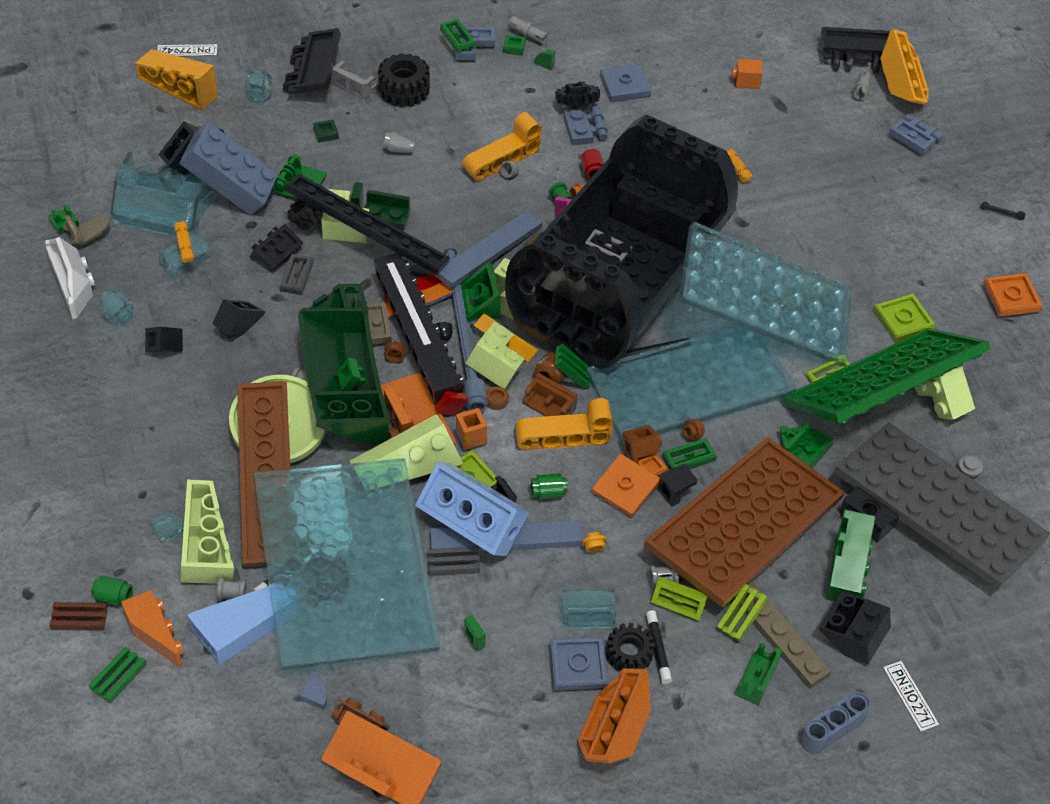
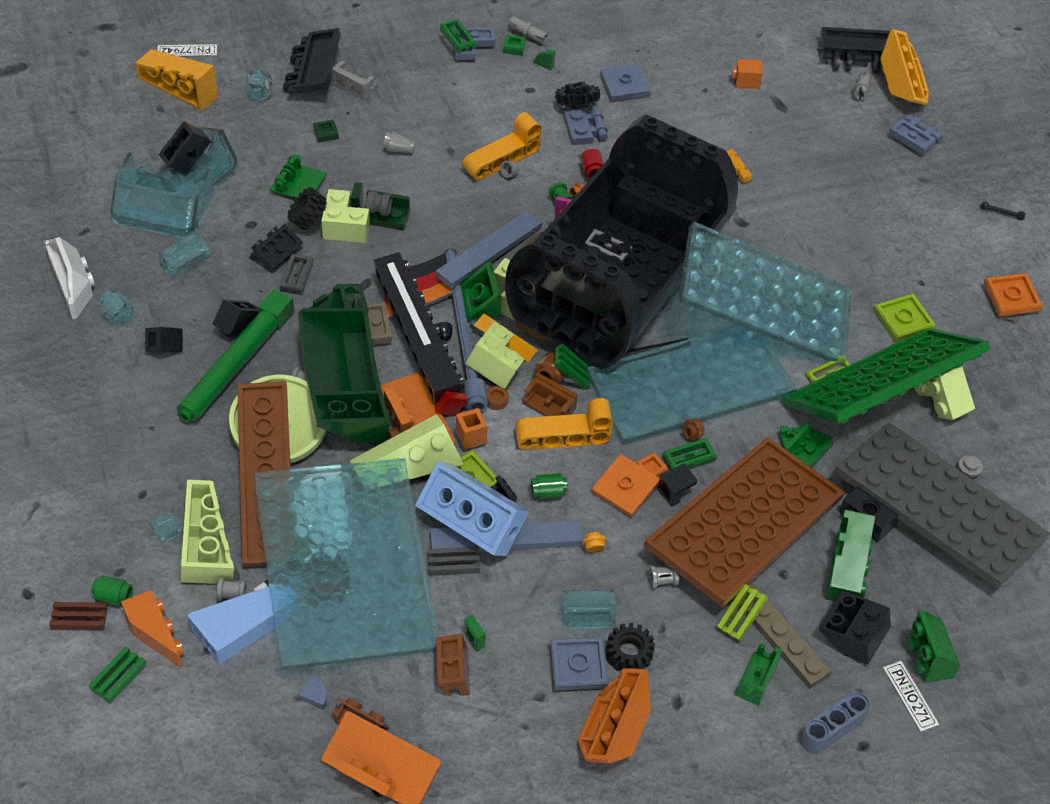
(58, 219): green tile -> none
(87, 231): dark tan piece -> none
(184, 242): light orange axle -> none
(228, 168): sand blue brick -> none
(272, 315): none -> green brick
(350, 375): green tile -> none
(367, 224): black tile -> none
(379, 203): none -> dark grey wheel
(395, 356): dark orange plate -> none
(404, 79): black tyre -> none
(452, 664): none -> dark orange hinge
(641, 442): dark orange brick -> none
(659, 647): black bar -> none
(680, 594): lime tile -> none
(932, 648): none -> green slope

